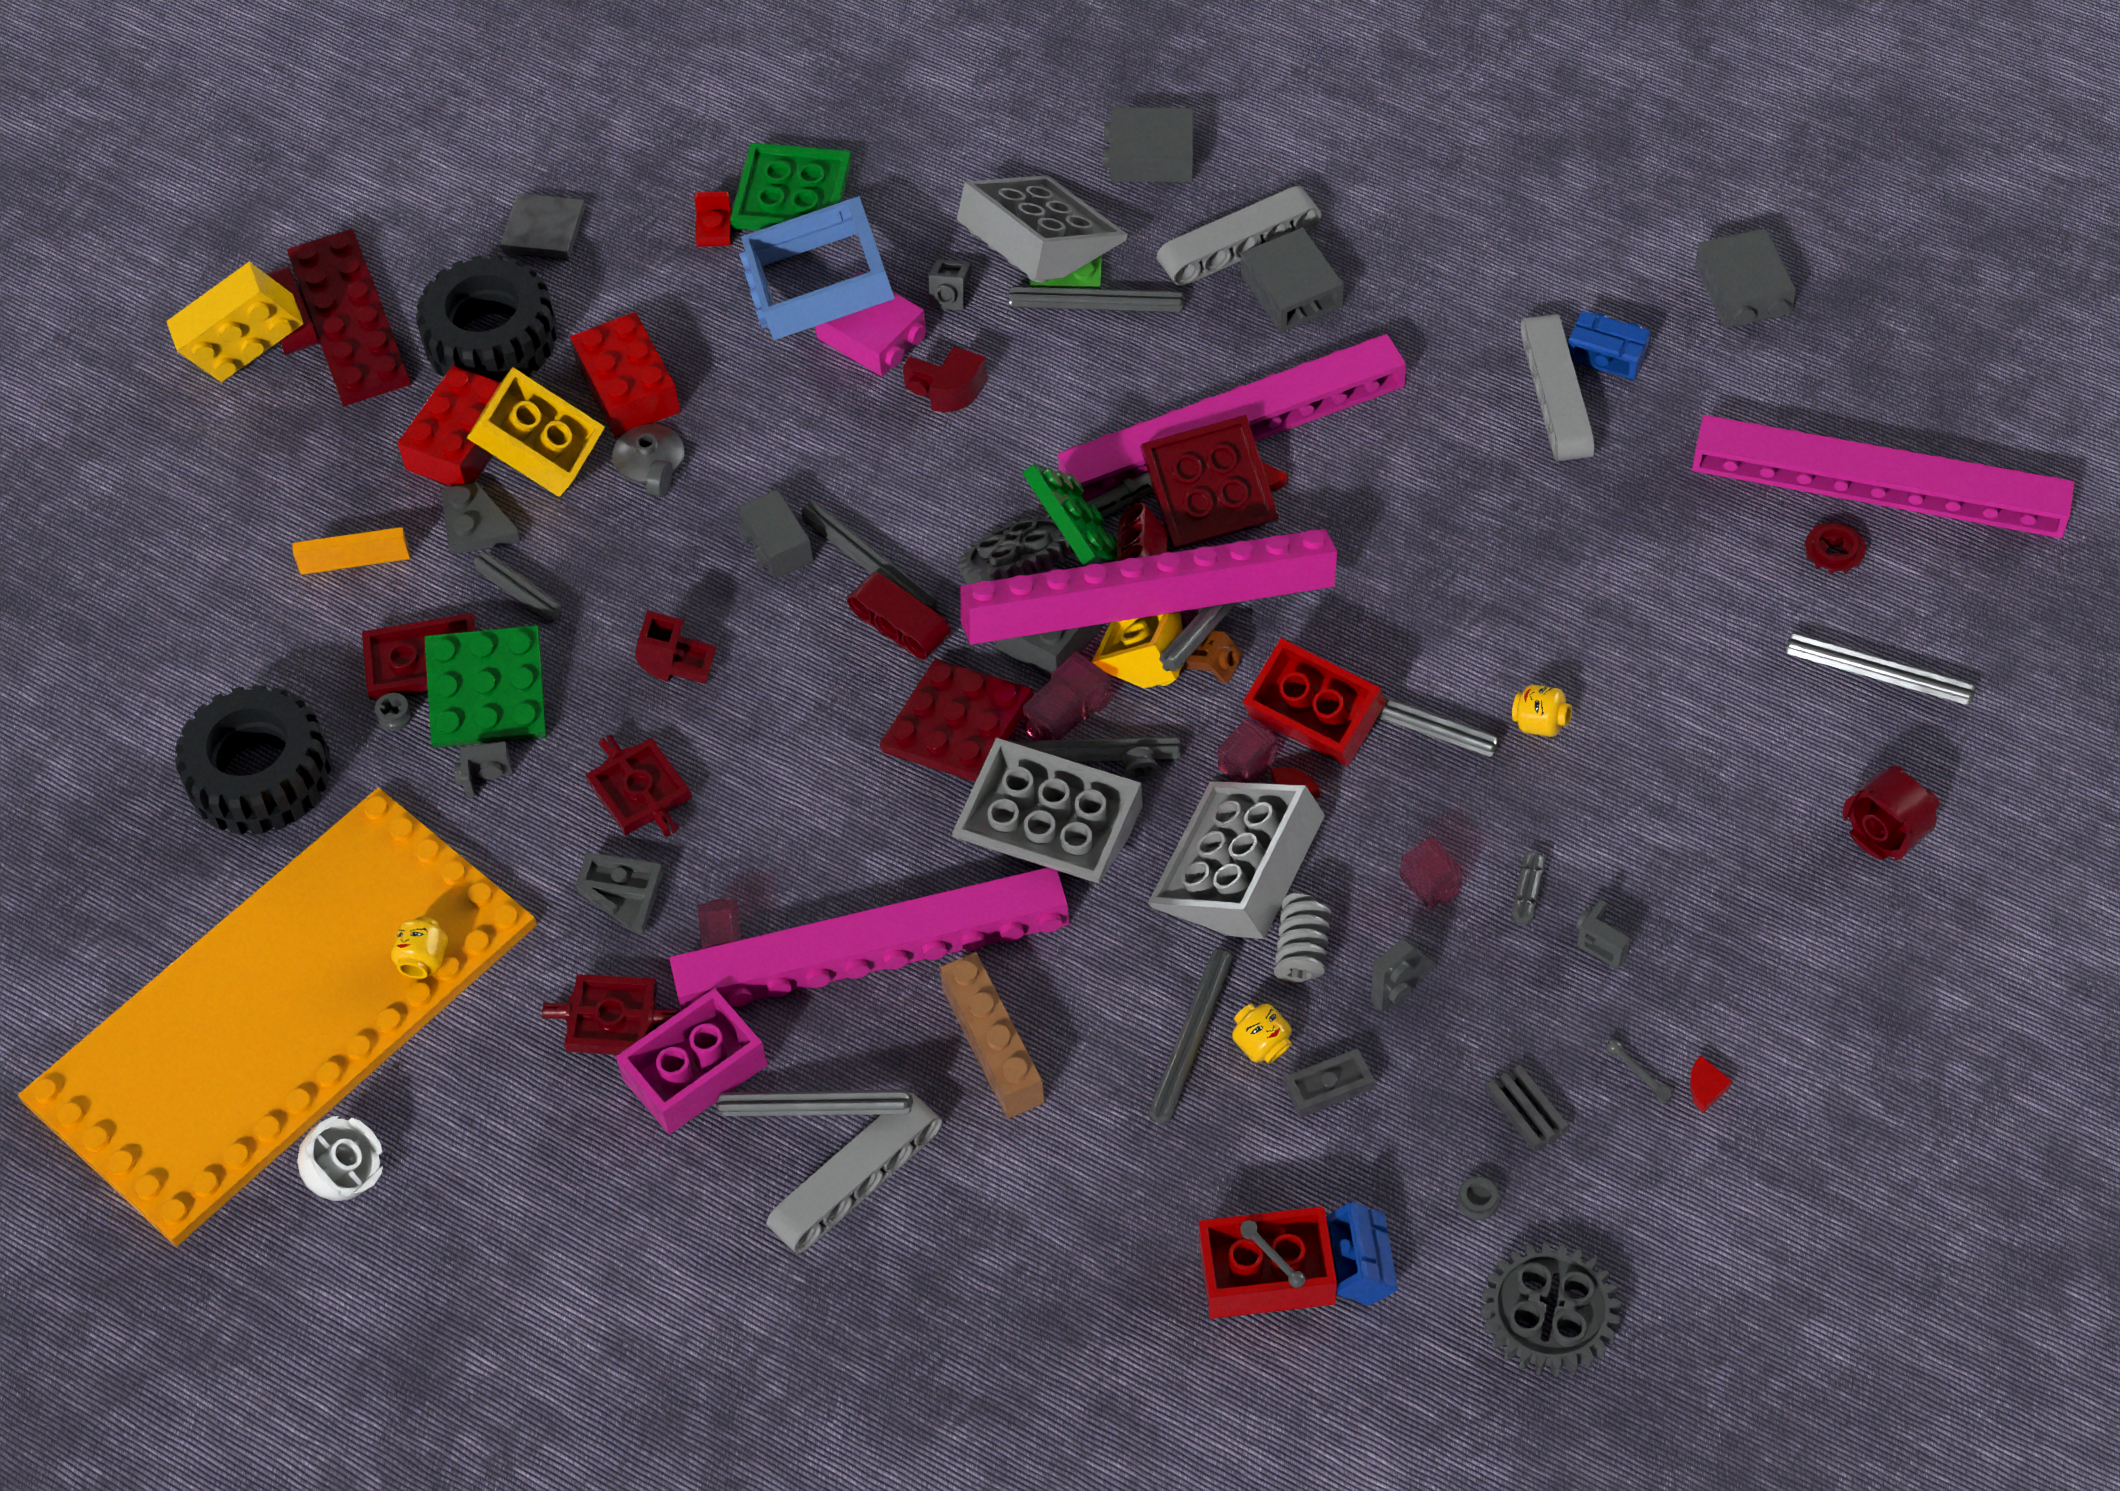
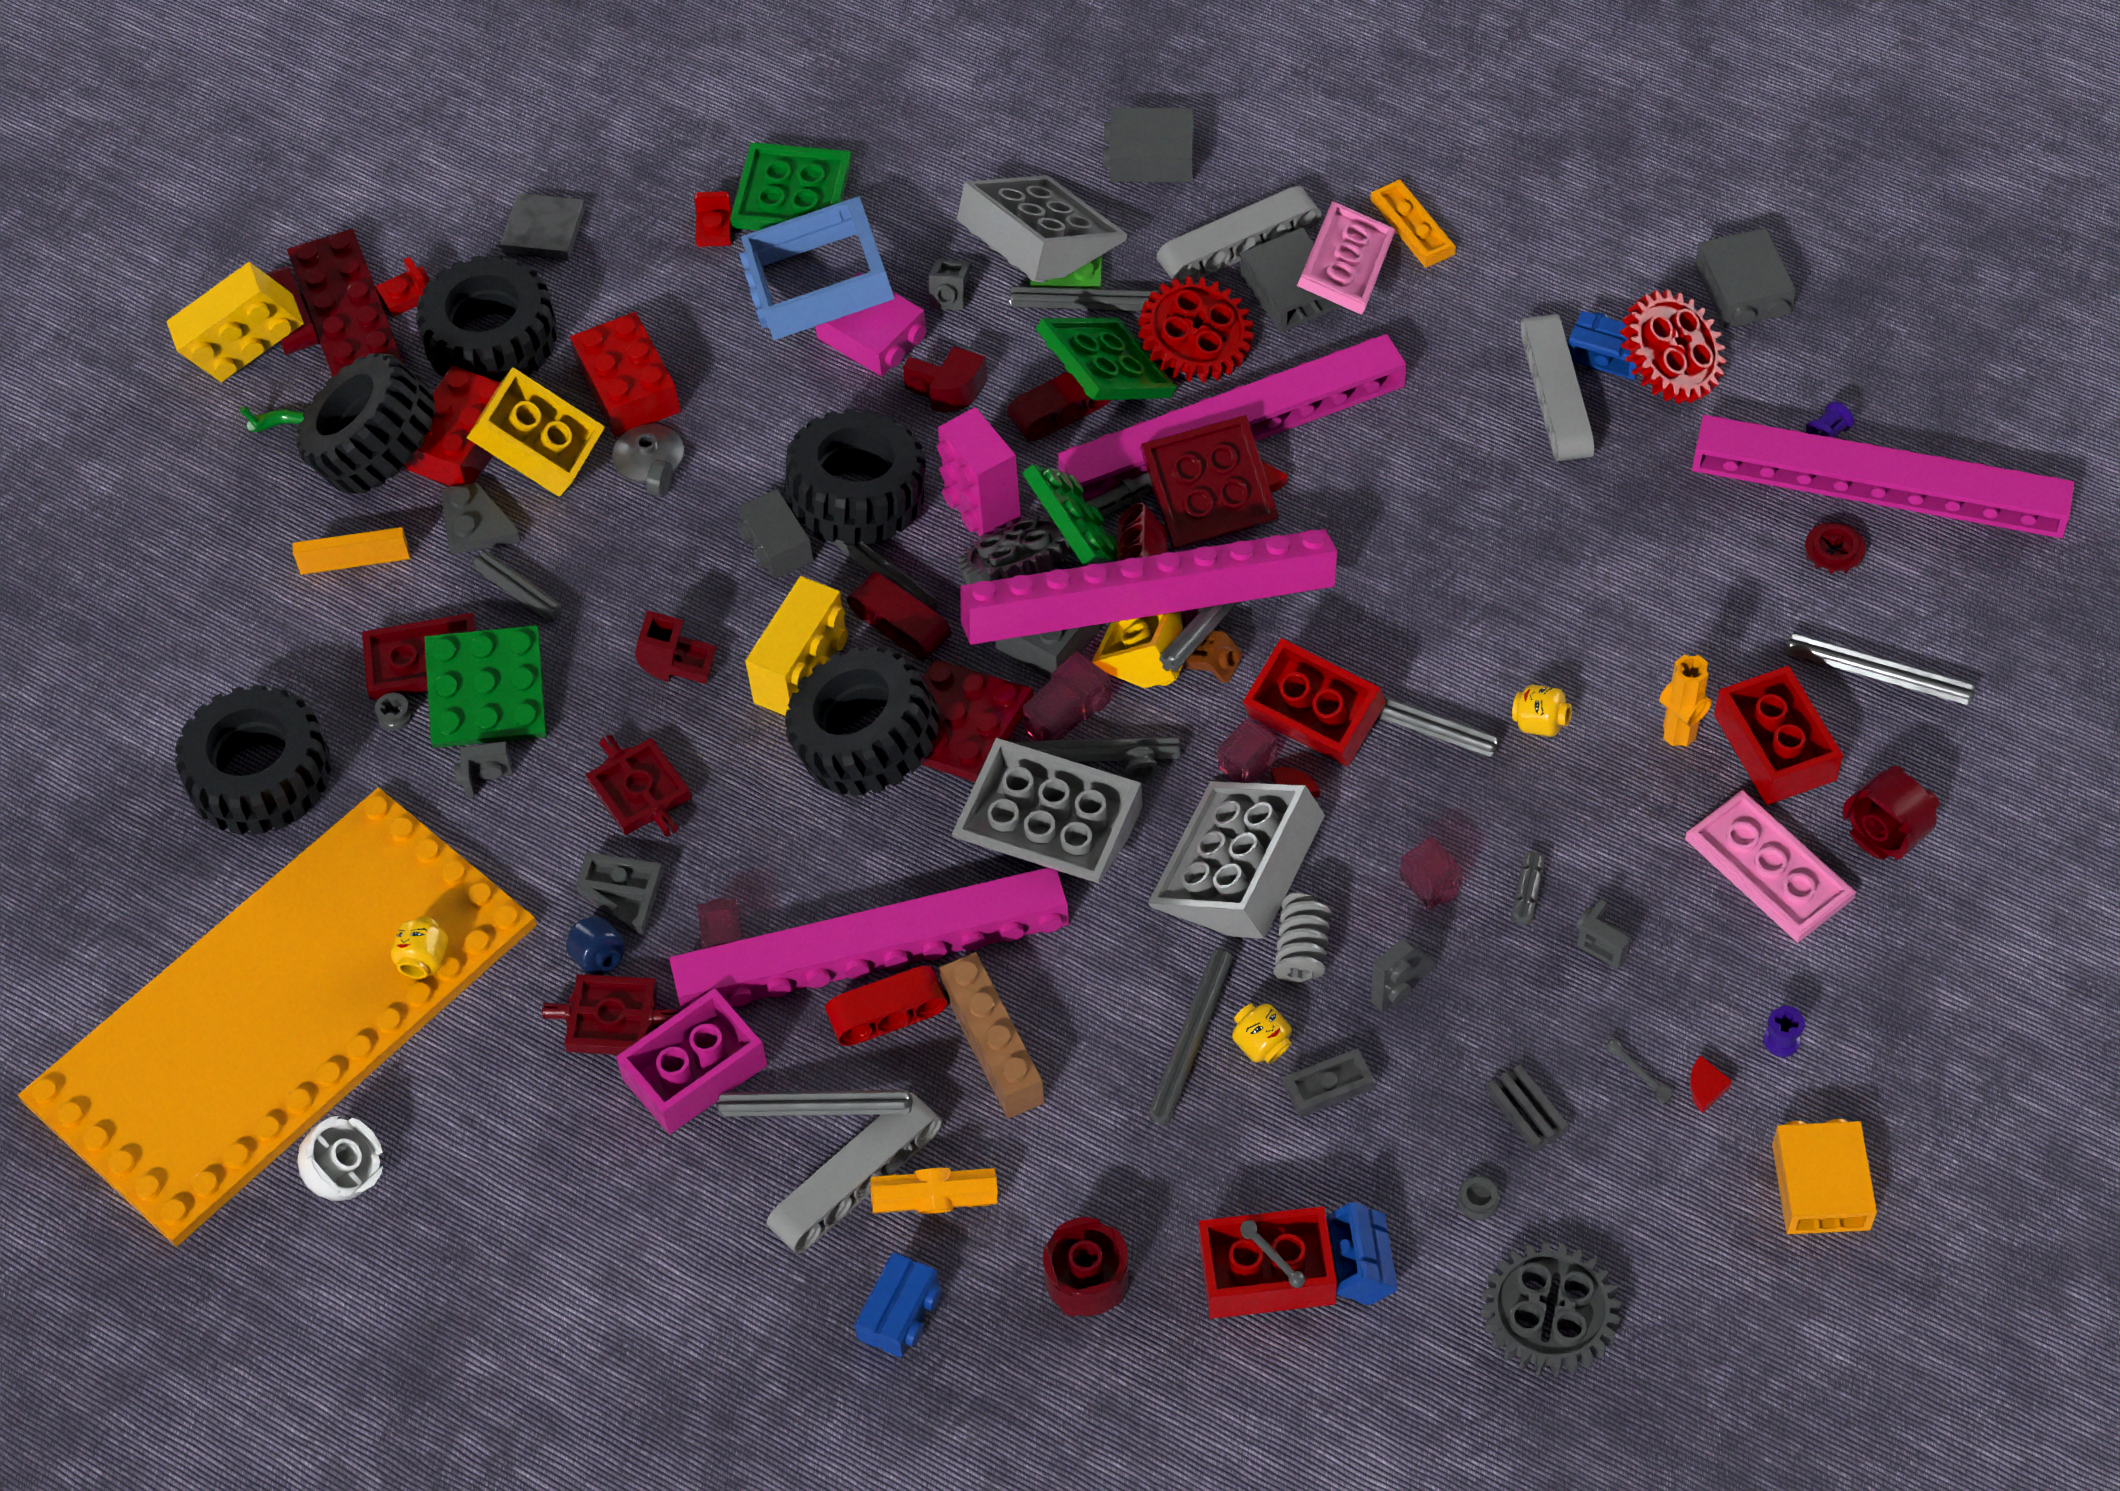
(270, 419): none -> green piece
(366, 423): none -> black tyre
(403, 290): none -> red bracket
(595, 943): none -> dark blue head
(798, 638): none -> yellow brick
(848, 508): none -> black tyre
(879, 751): none -> black tyre
(886, 1005): none -> red beam
(897, 1305): none -> blue brick
(933, 1190): none -> light orange piece
(978, 473): none -> dark pink brick
(1051, 407): none -> dark red beam
(1090, 1288): none -> dark red brick
(1105, 358): none -> green plate
(1195, 329): none -> red gear
(1346, 258): none -> bright pink tile
(1413, 223): none -> light orange tile
(1673, 346): none -> red gear
(1685, 700): none -> light orange piece
(1770, 866): none -> bright pink tile
(1778, 735): none -> red brick
(1779, 1042): none -> dark purple bush
(1823, 1177): none -> light orange brick
(1829, 422): none -> dark purple bush

